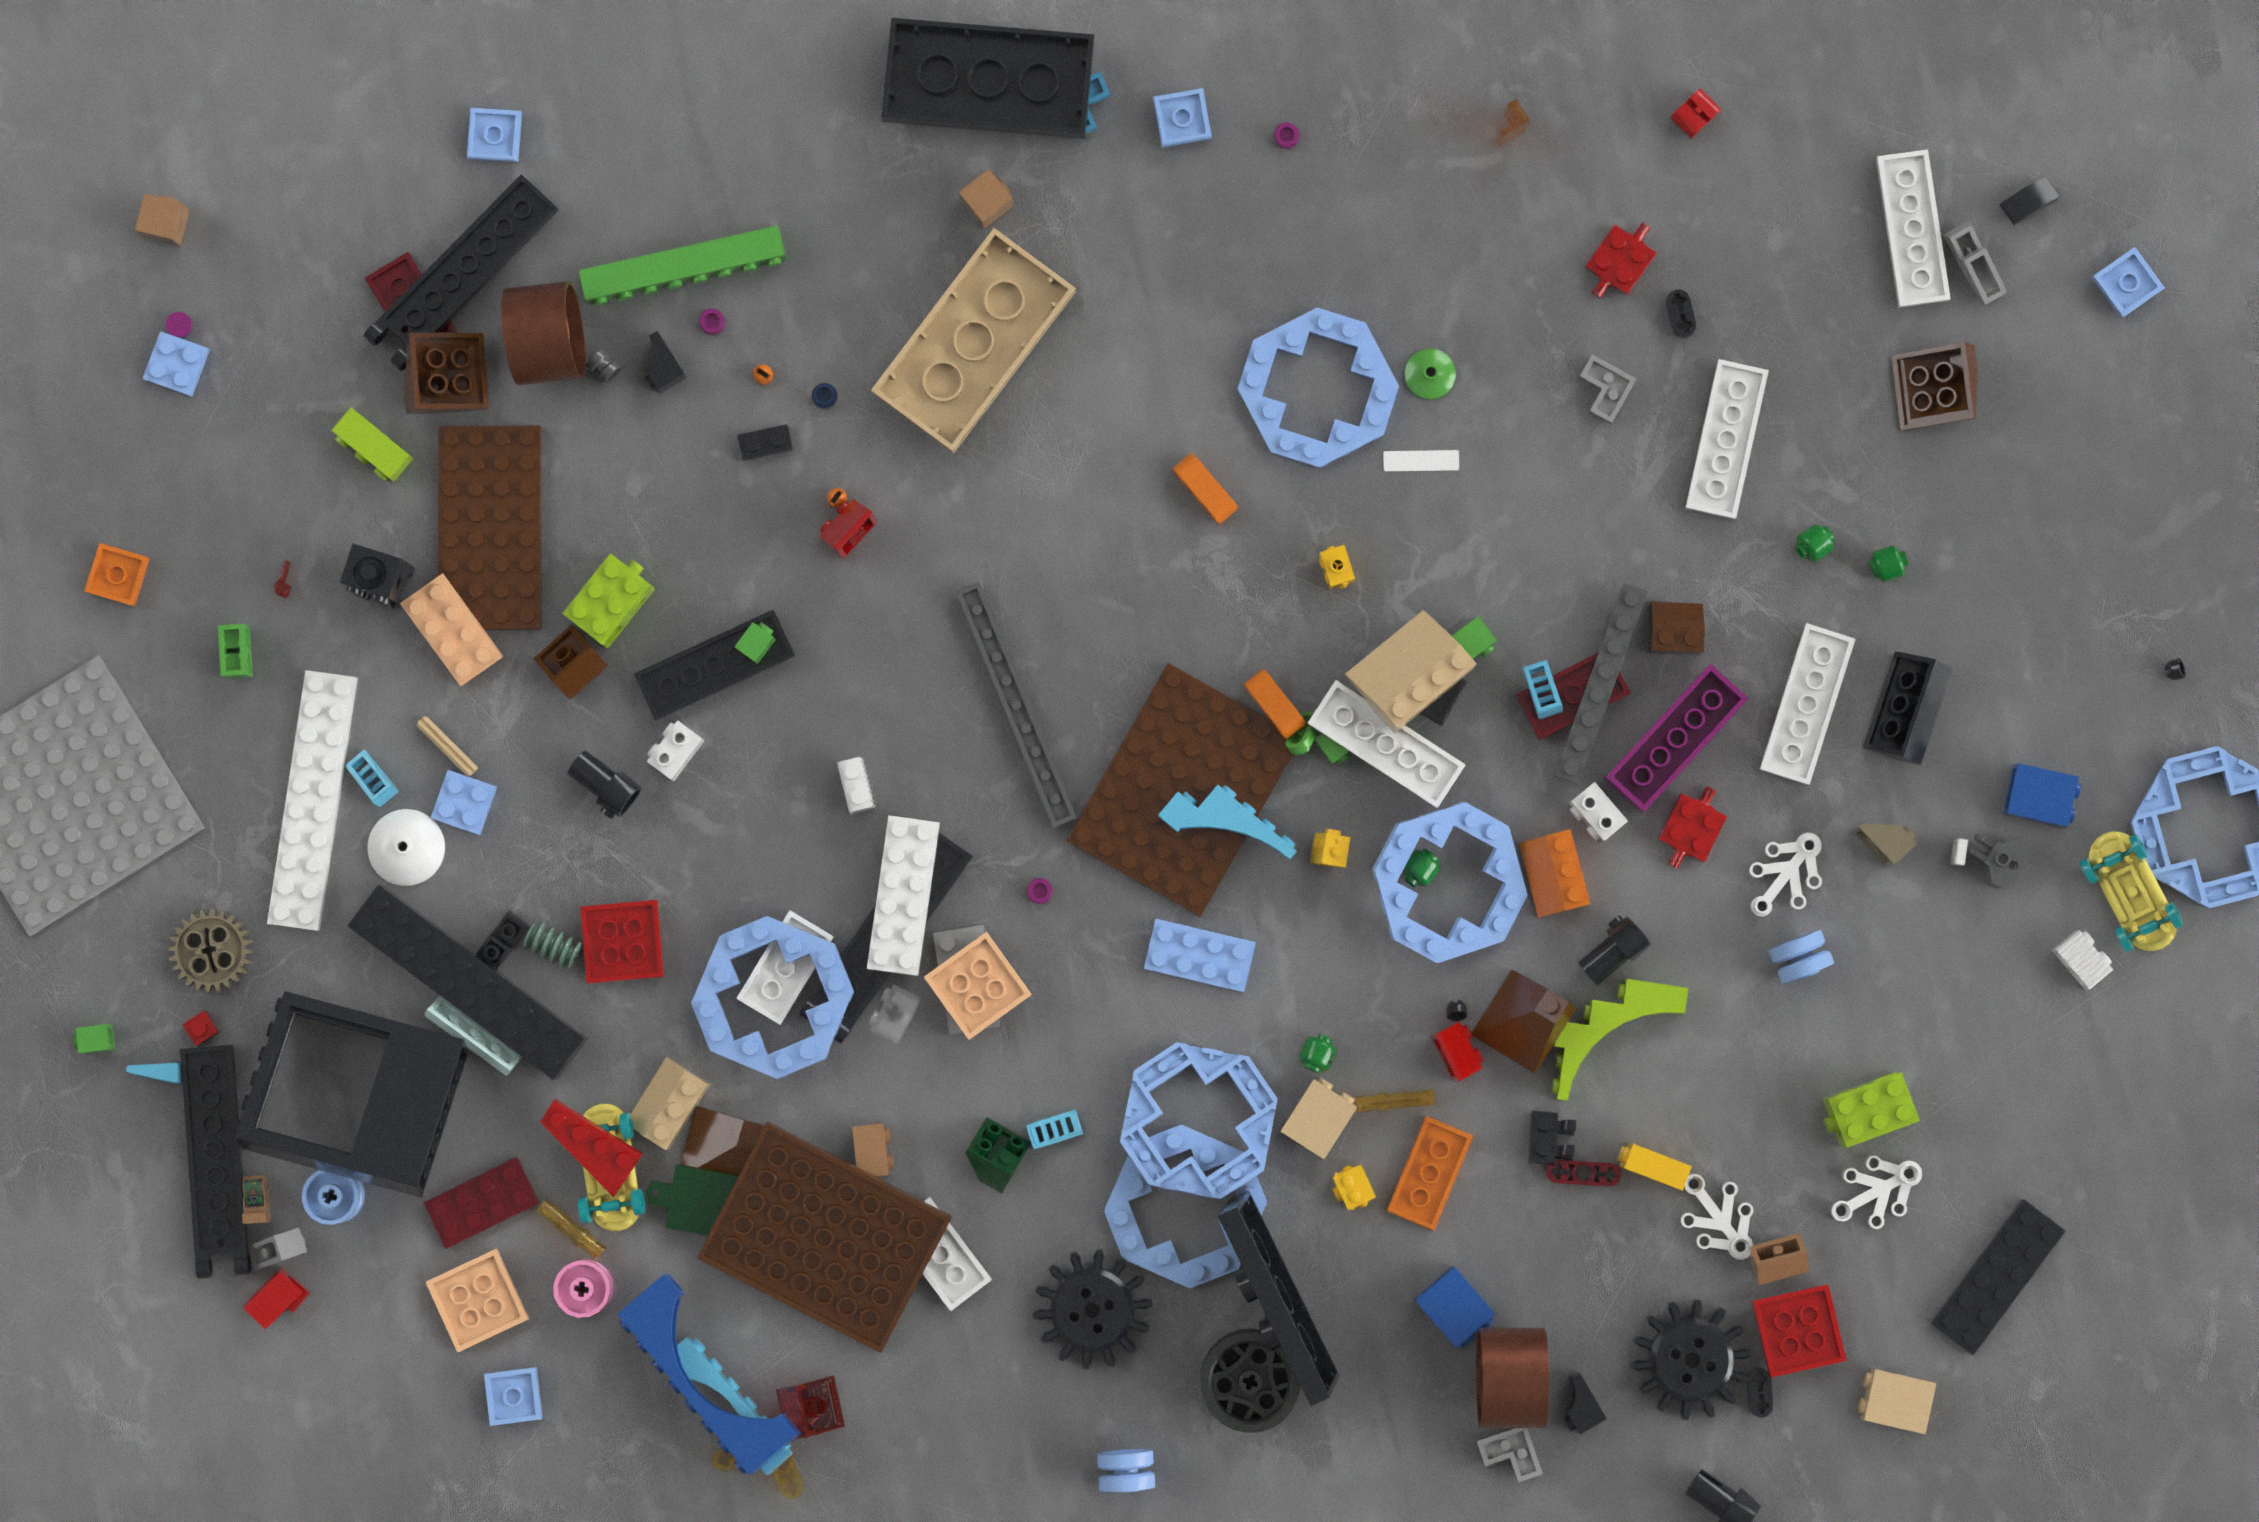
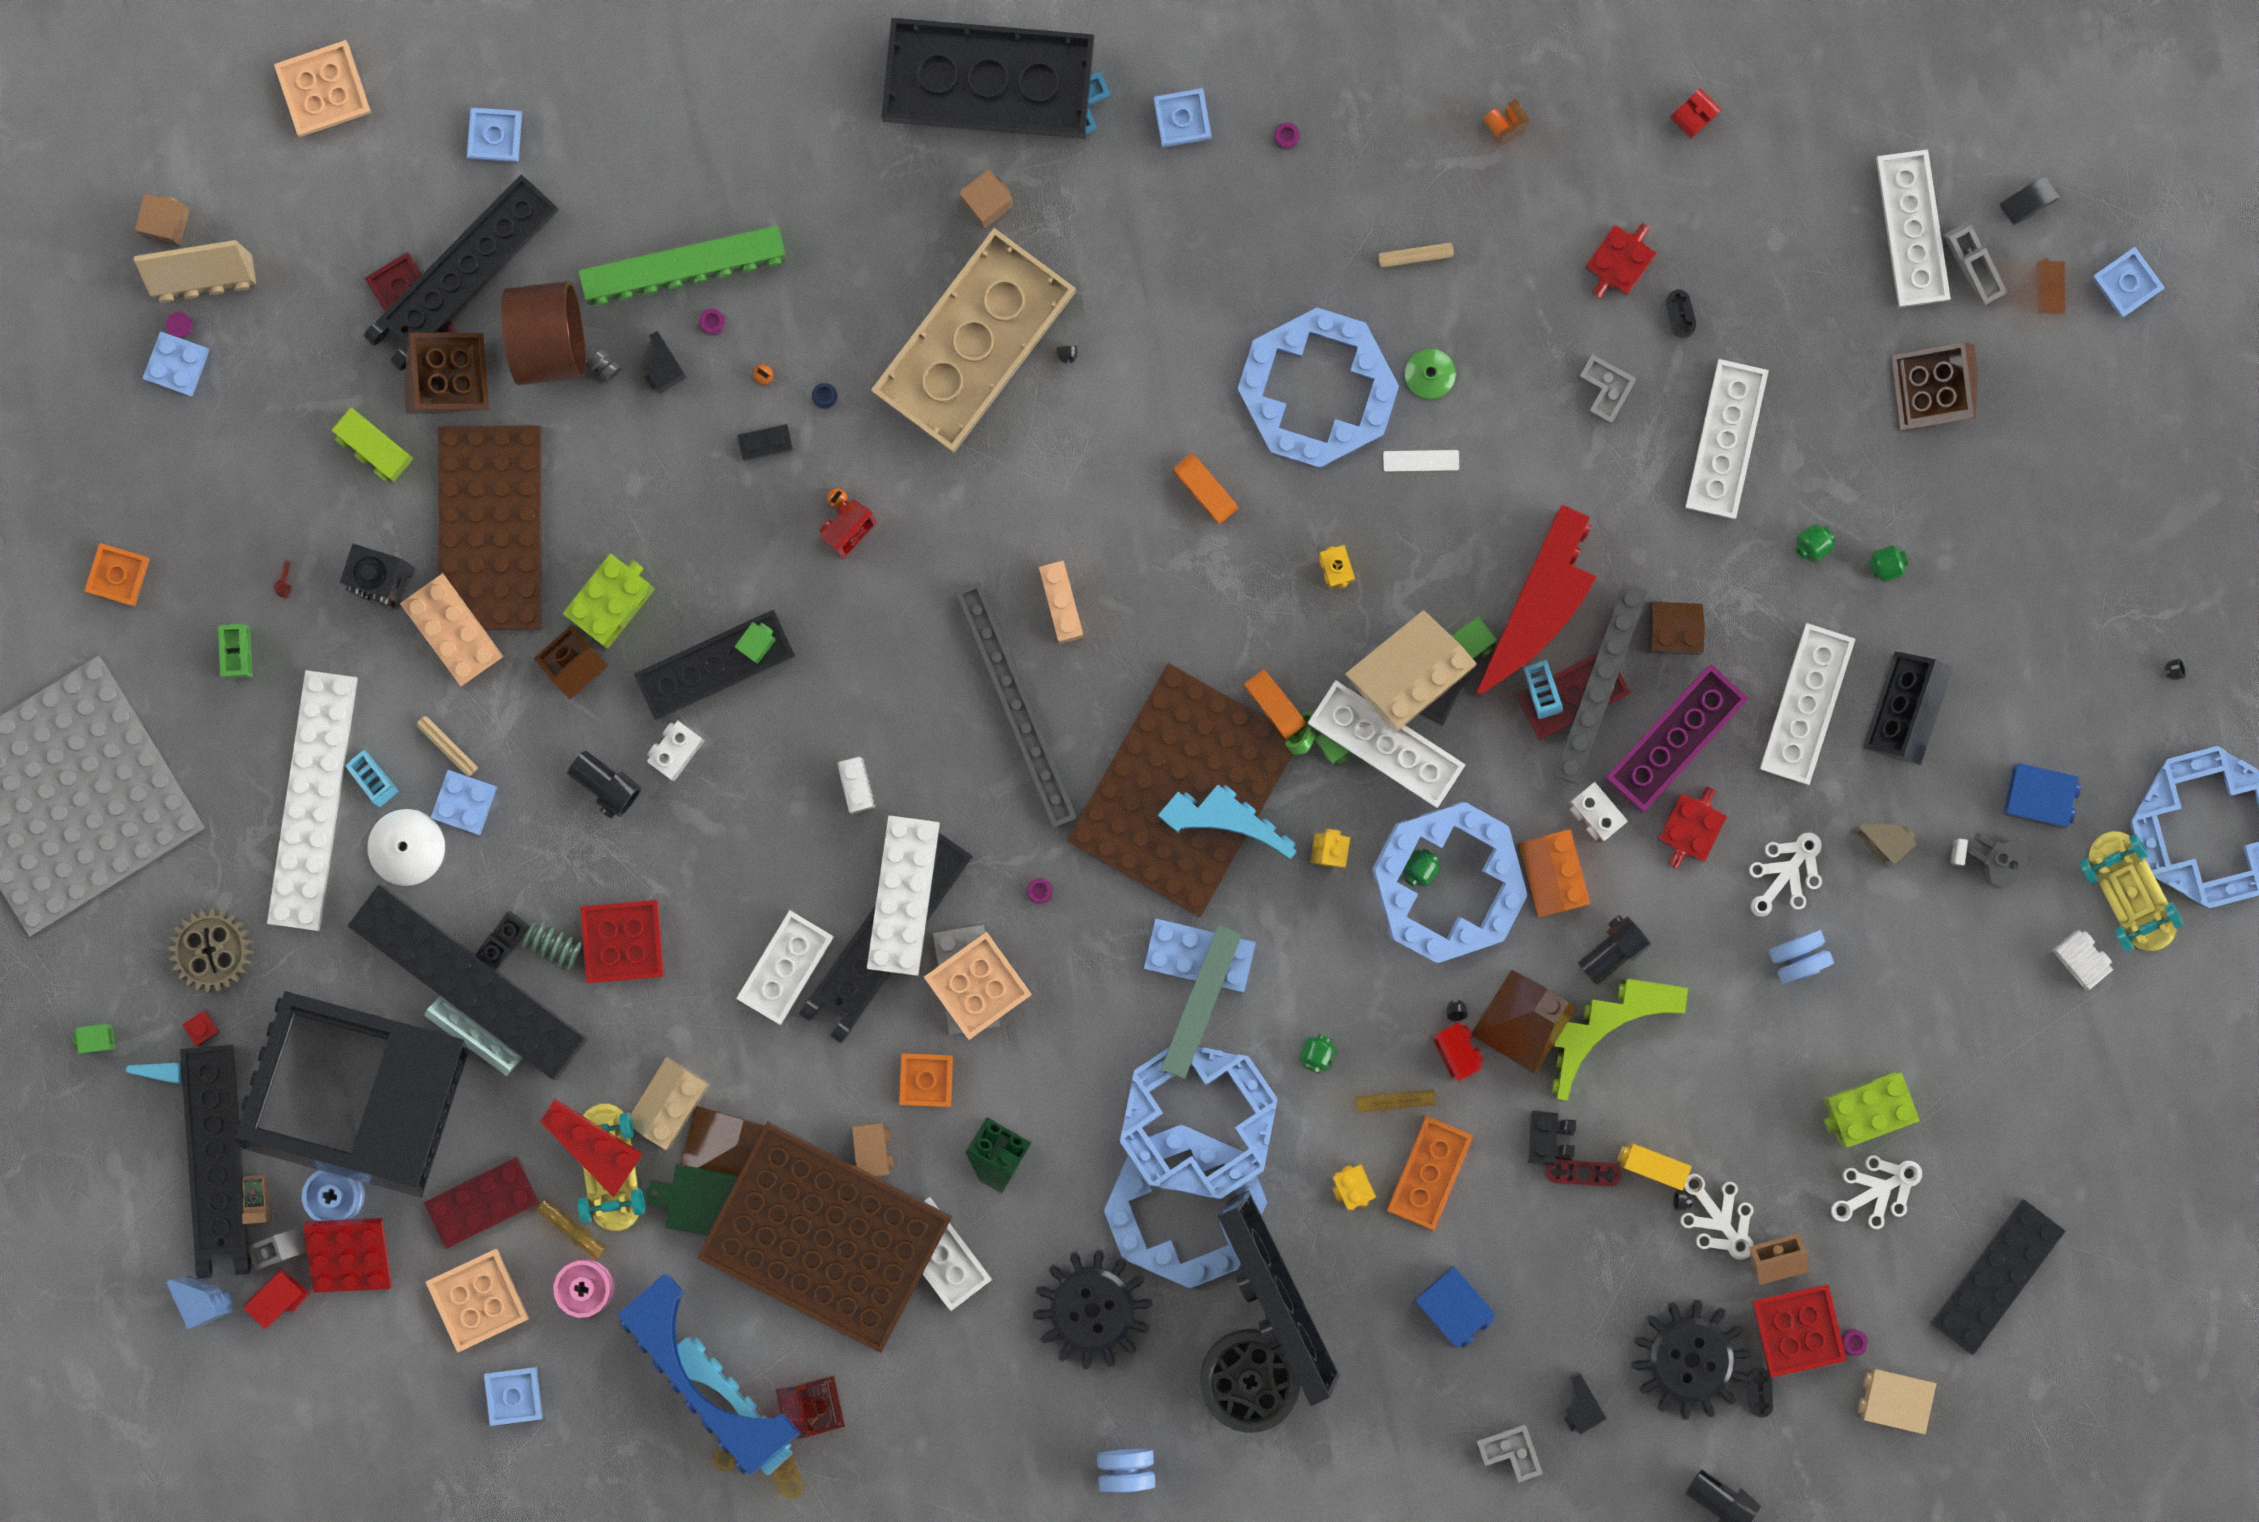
(196, 271): none -> tan slope
(199, 1301): none -> medium blue slope
(322, 88): none -> light nougat plate
(347, 1255): none -> red plate
(721, 975): light blue plate -> none
(907, 1006): clear brick -> none
(926, 1080): none -> orange plate
(1034, 1137): medium azure slope -> none
(1061, 602): none -> light nougat arch
(1066, 352): none -> black hinge
(1201, 1002): none -> sand green tile
(1319, 1117): tan panel -> none
(1415, 255): none -> tan axle
(1495, 122): none -> orange hinge
(1512, 1378): copper wheel -> none
(1546, 600): none -> red slope
(1682, 1200): none -> black hinge
(1854, 1342): none -> magenta tile
(2051, 286): none -> clear orange panel

